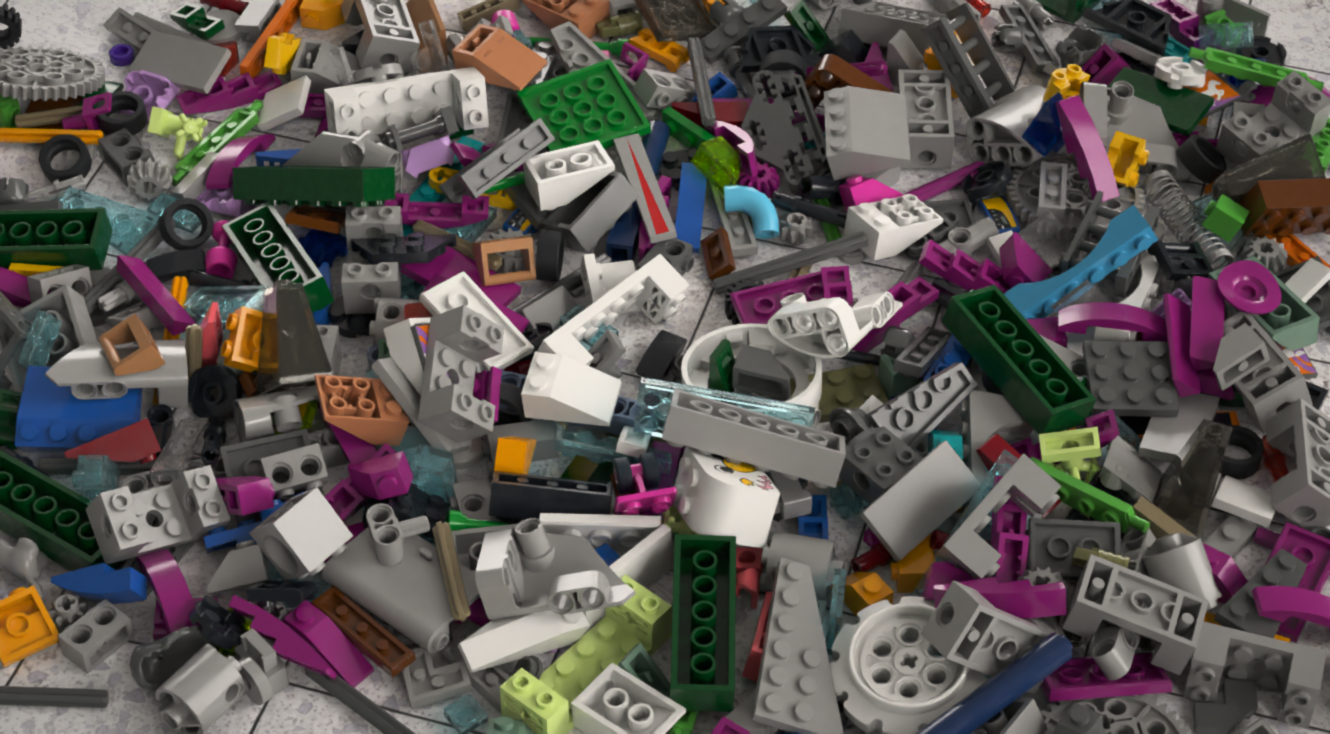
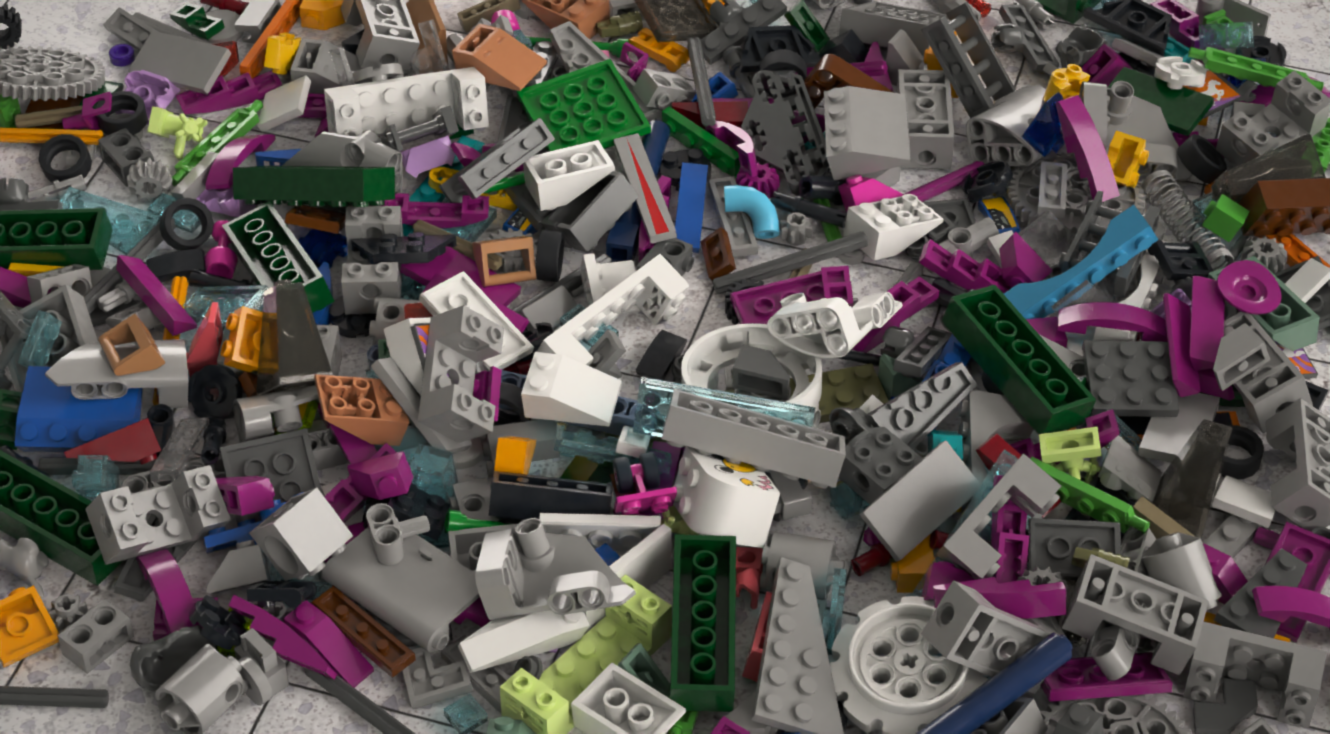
(104, 582): blue slope -> none
(194, 348): dark tan axle -> none
(291, 464): light grey brick -> none
(451, 571): dark tan axle -> none
(717, 162): clear neon green slope -> none
(721, 367): dark green slope -> none
(817, 522): blue slope -> none
(864, 590): light orange slope -> none
(1274, 461): clear red axle -> none

